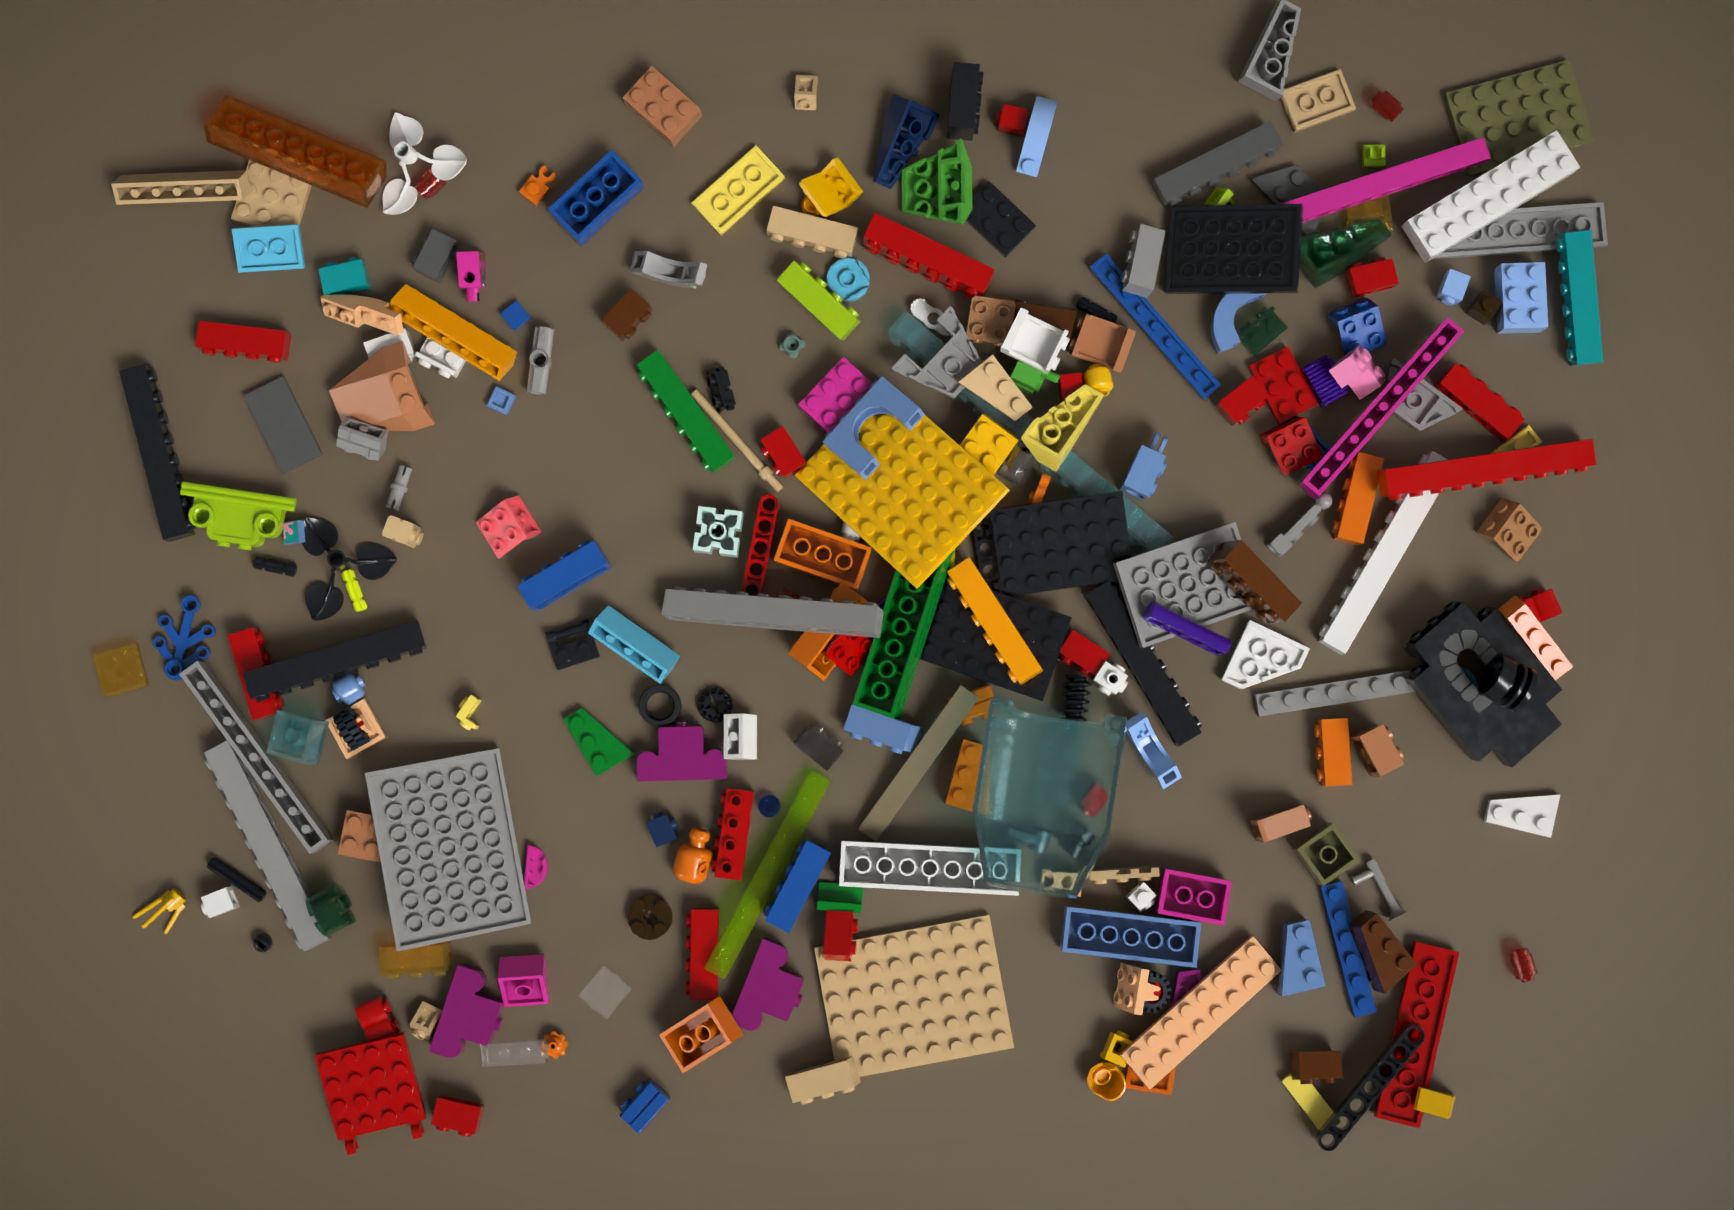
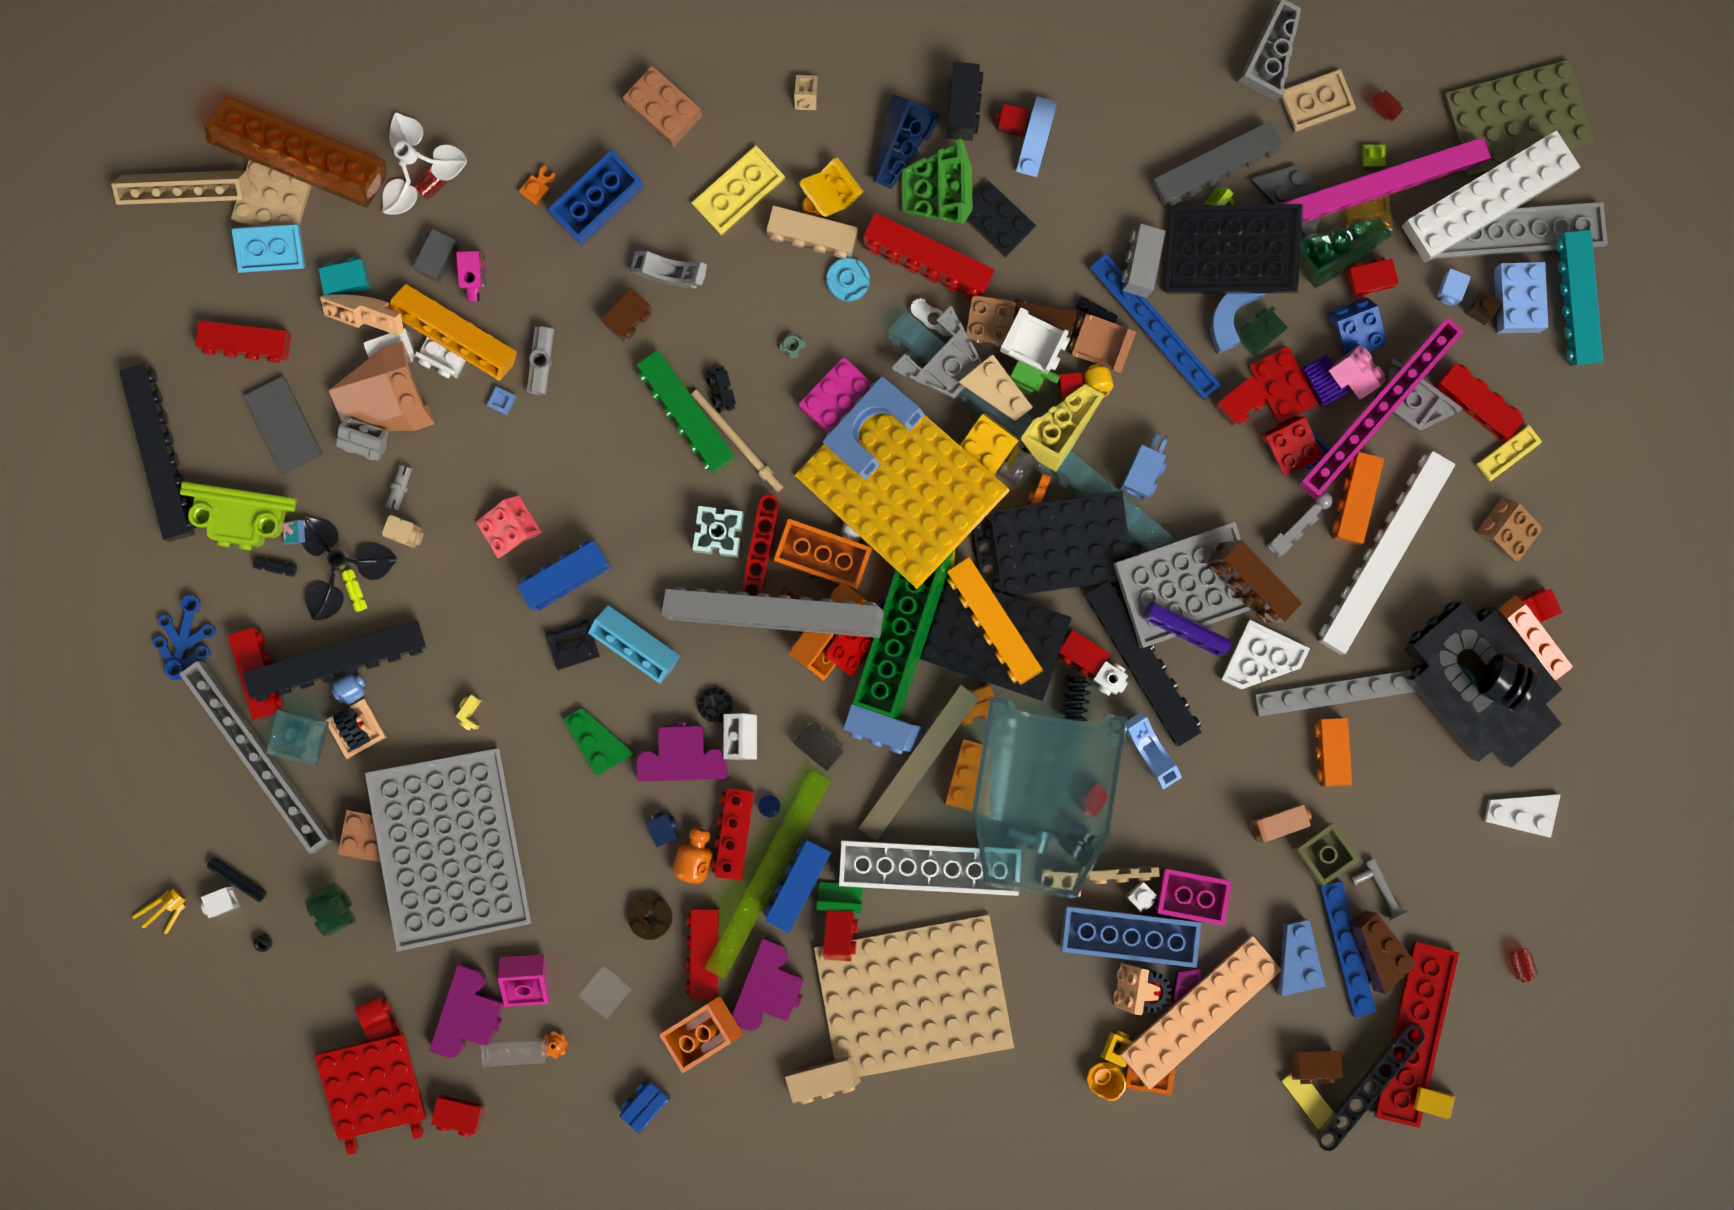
(121, 670): clear yellow plate -> none
(266, 841): light grey brick -> none
(415, 961): clear yellow brick -> none
(425, 1021): tan bracket -> none
(515, 316): blue tile -> none
(535, 867): dark pink tile -> none
(644, 710): black tyre -> none
(783, 453): red brick -> none
(819, 300): lime brick -> none
(1377, 750): nougat brick -> none
(1486, 467): red brick -> none

